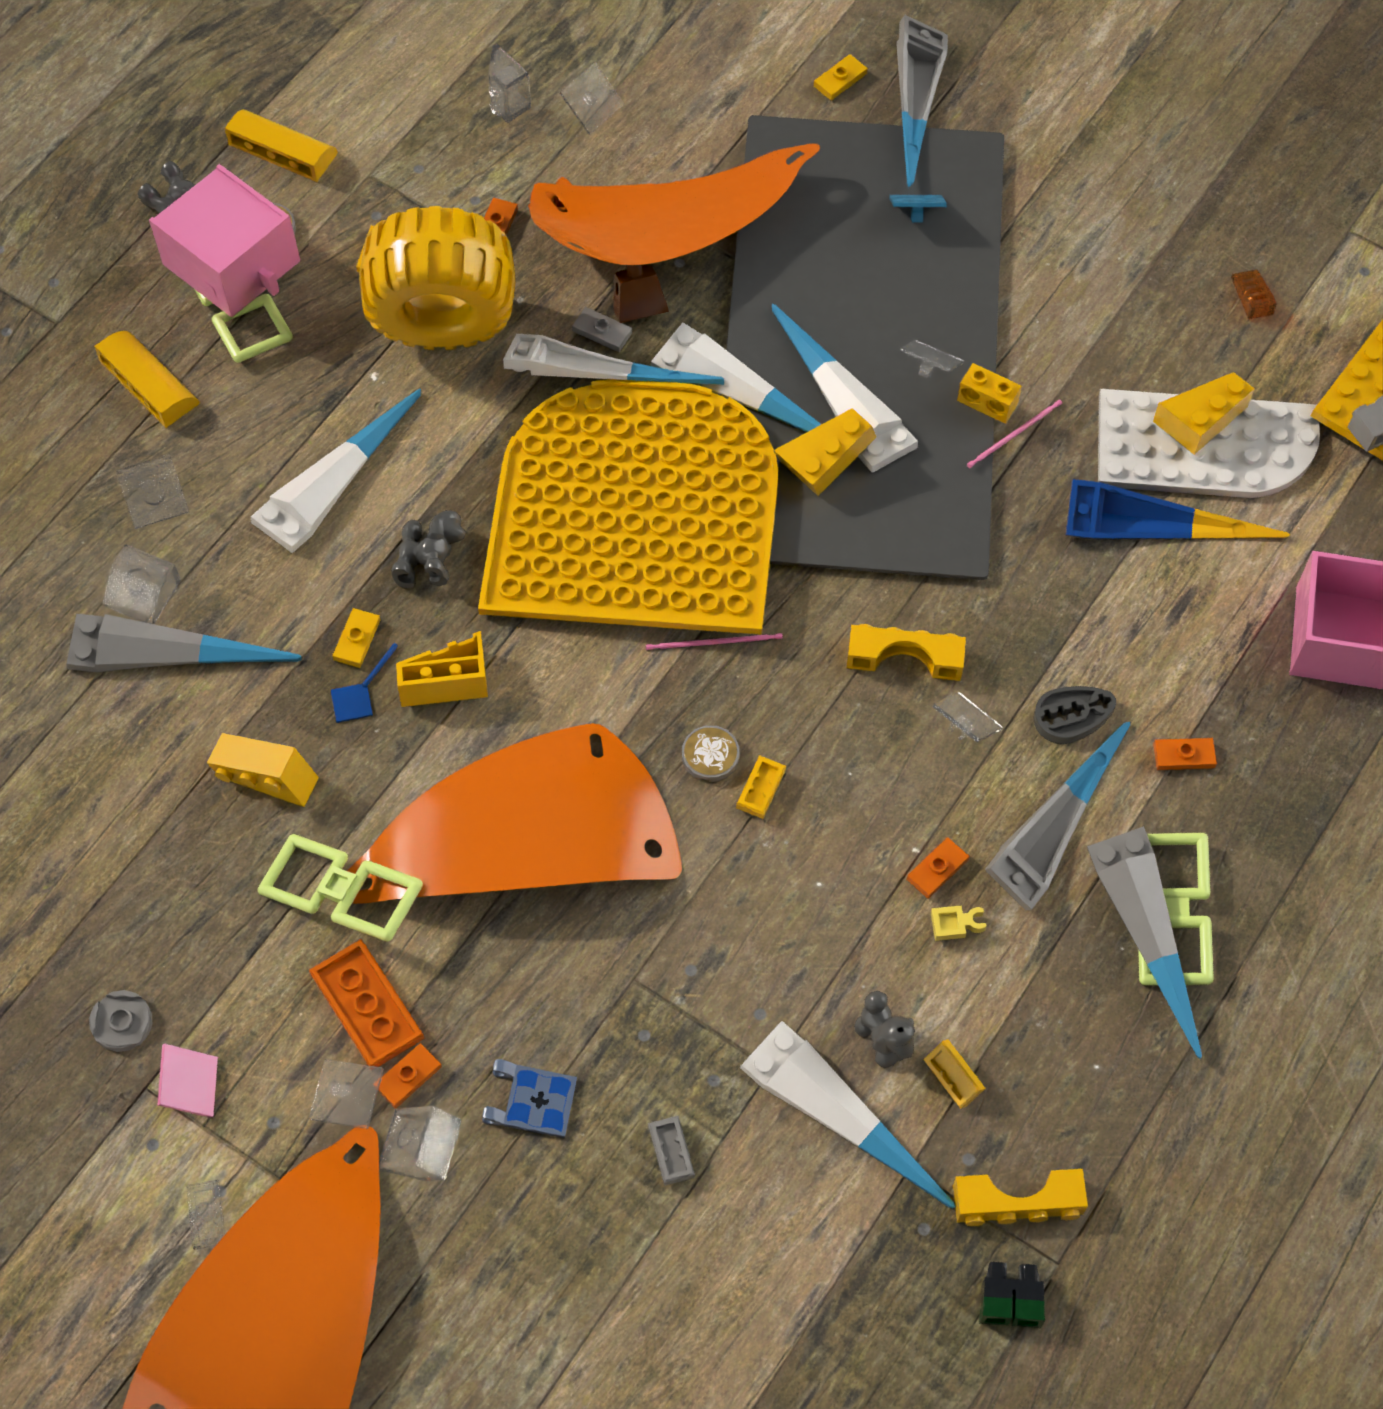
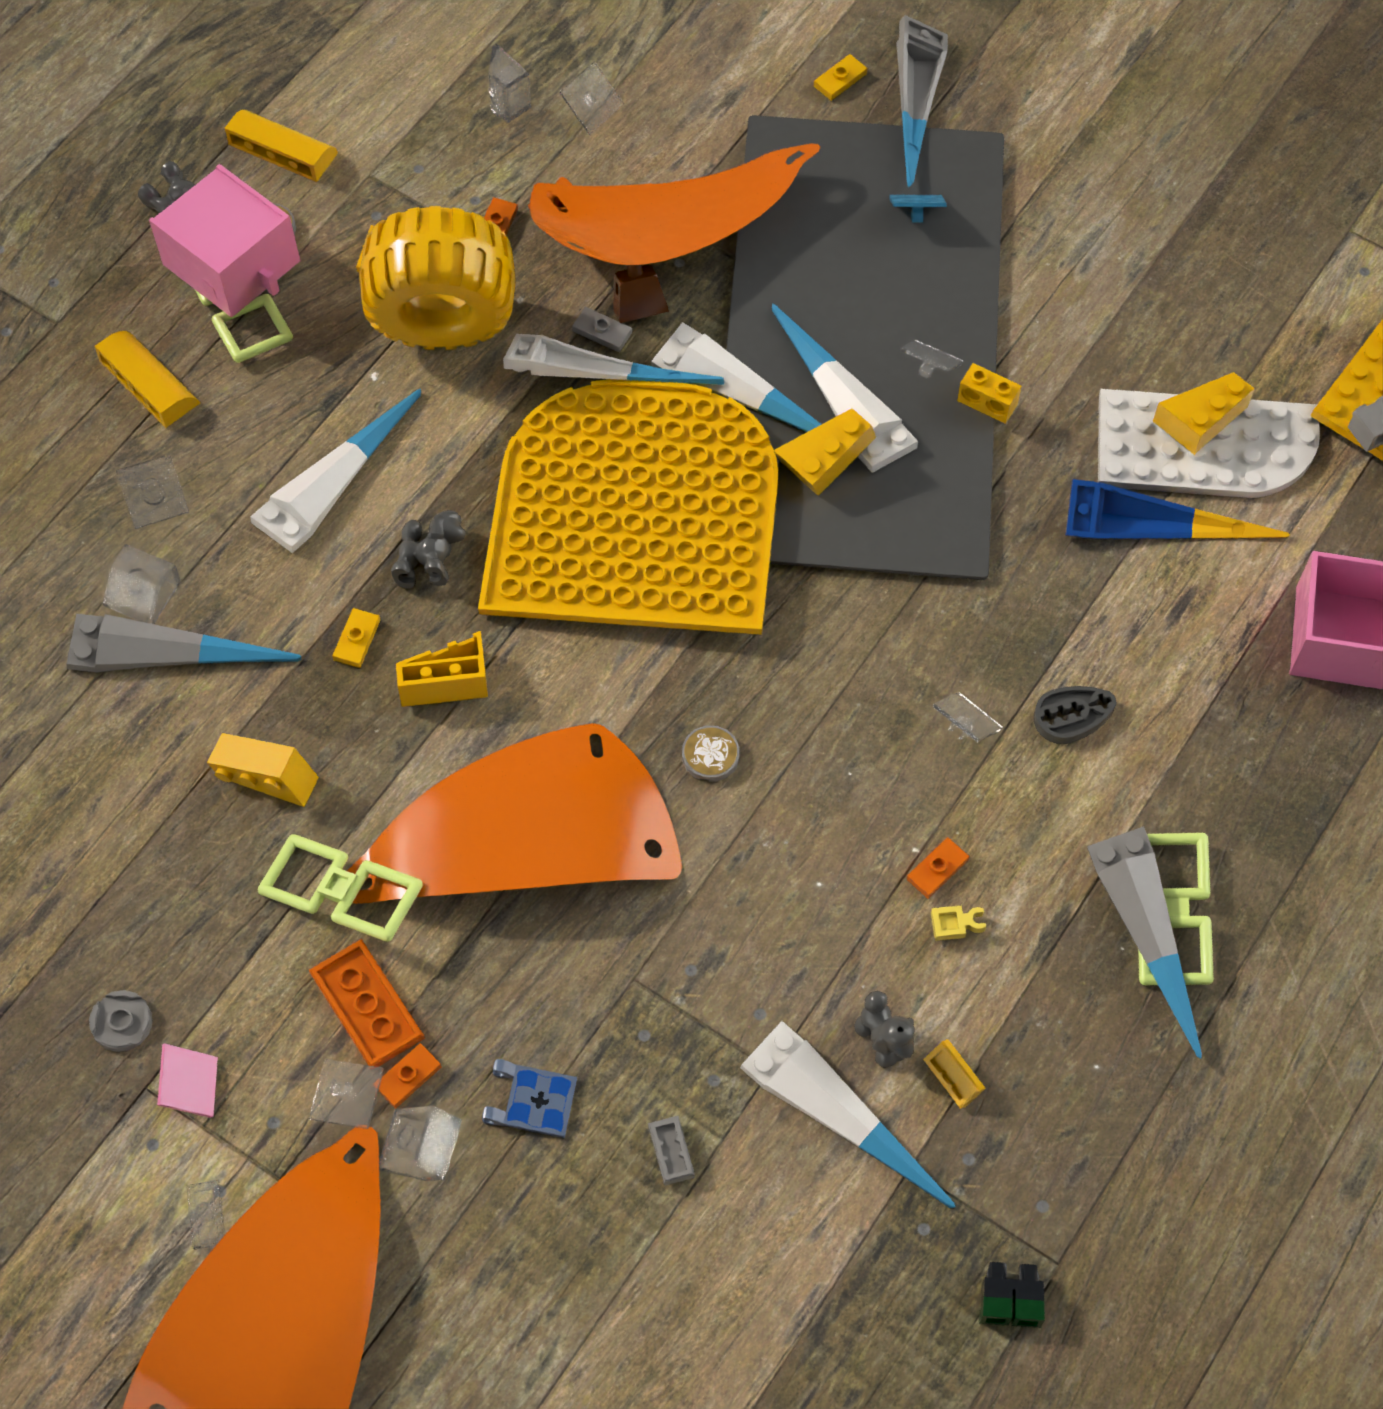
(354, 700): blue piece -> none
(713, 641): bright pink piece -> none
(761, 787): yellow plate -> none
(940, 653): yellow arch -> none
(982, 1201): yellow arch -> none
(1014, 433): bright pink piece -> none
(1034, 851): light grey plate -> none
(1184, 754): orange plate -> none
(1254, 309): clear orange slope -> none

